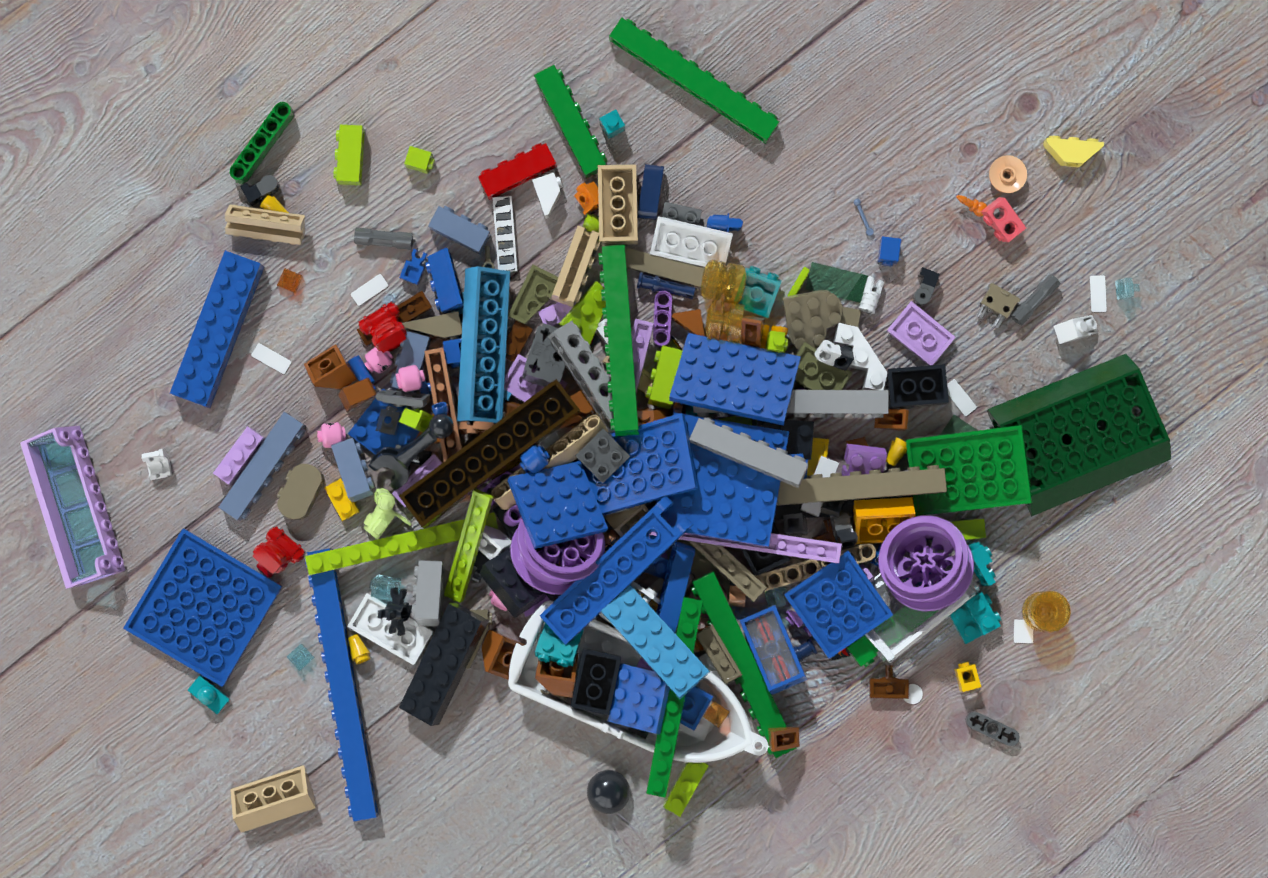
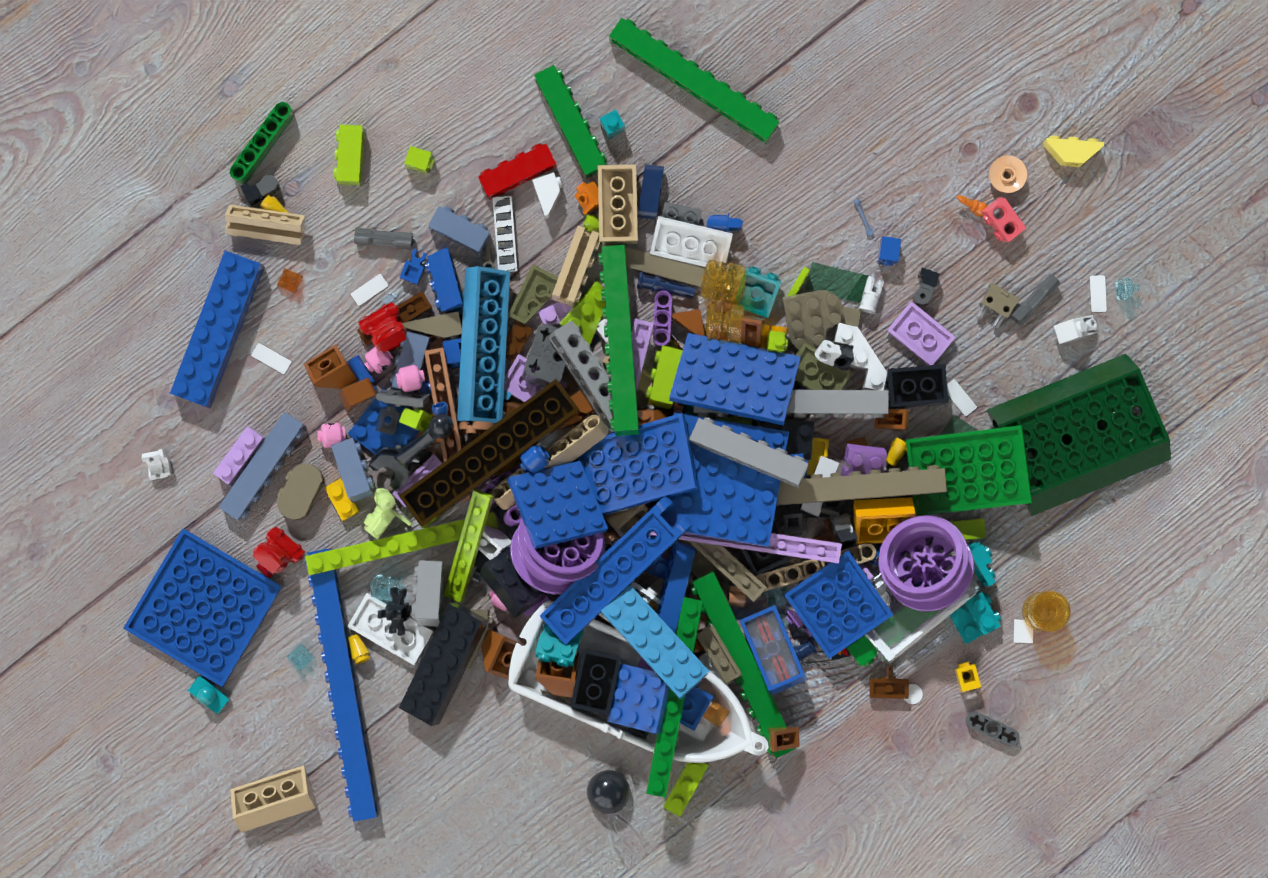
(72, 506): window -> none
(602, 455): dark grey hinge -> none

